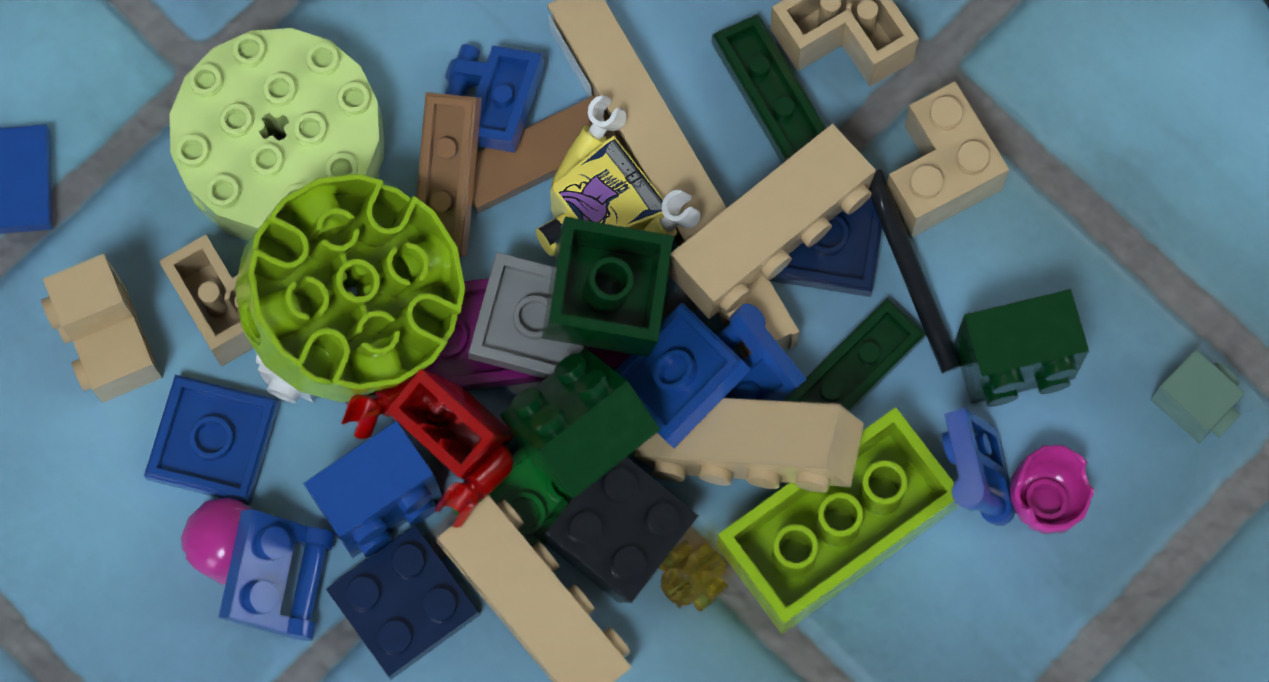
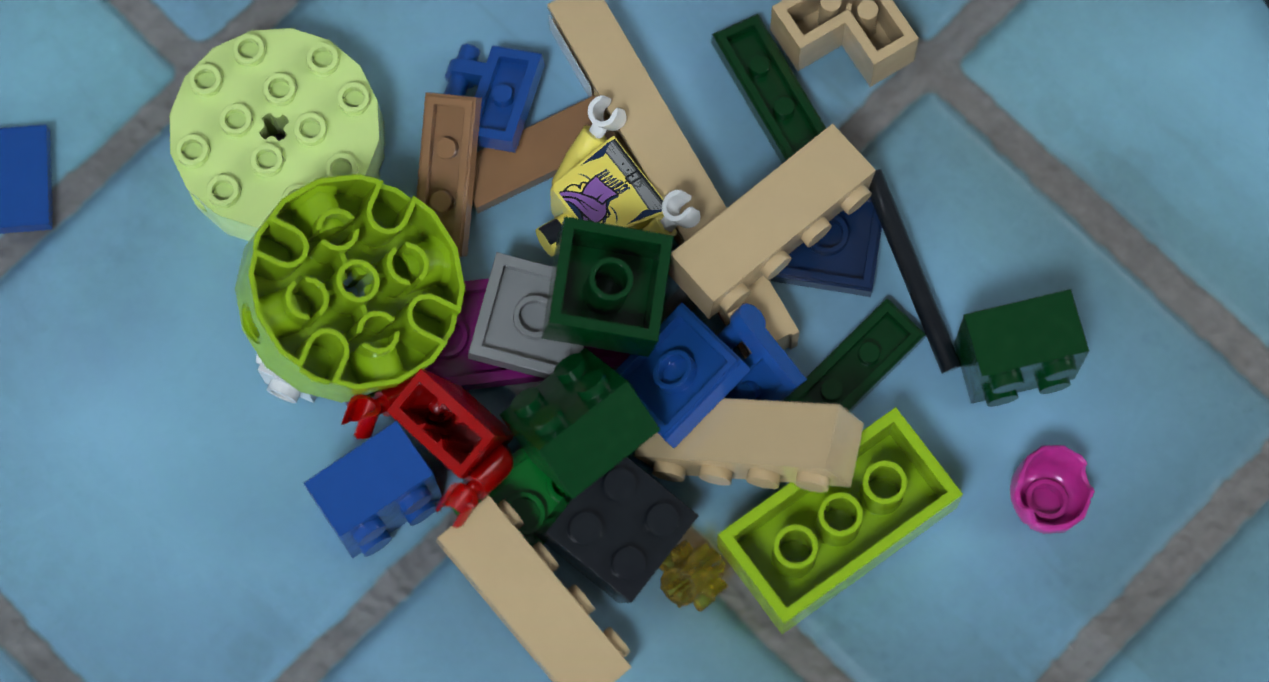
(97, 314): tan brick -> none
(209, 297): tan brick -> none
(211, 536): dark pink hair -> none
(212, 439): blue tile -> none
(261, 571): blue plate -> none
(403, 602): dark blue plate -> none
(956, 161): tan brick -> none
(980, 466): blue plate -> none
(1200, 397): sand green brick -> none

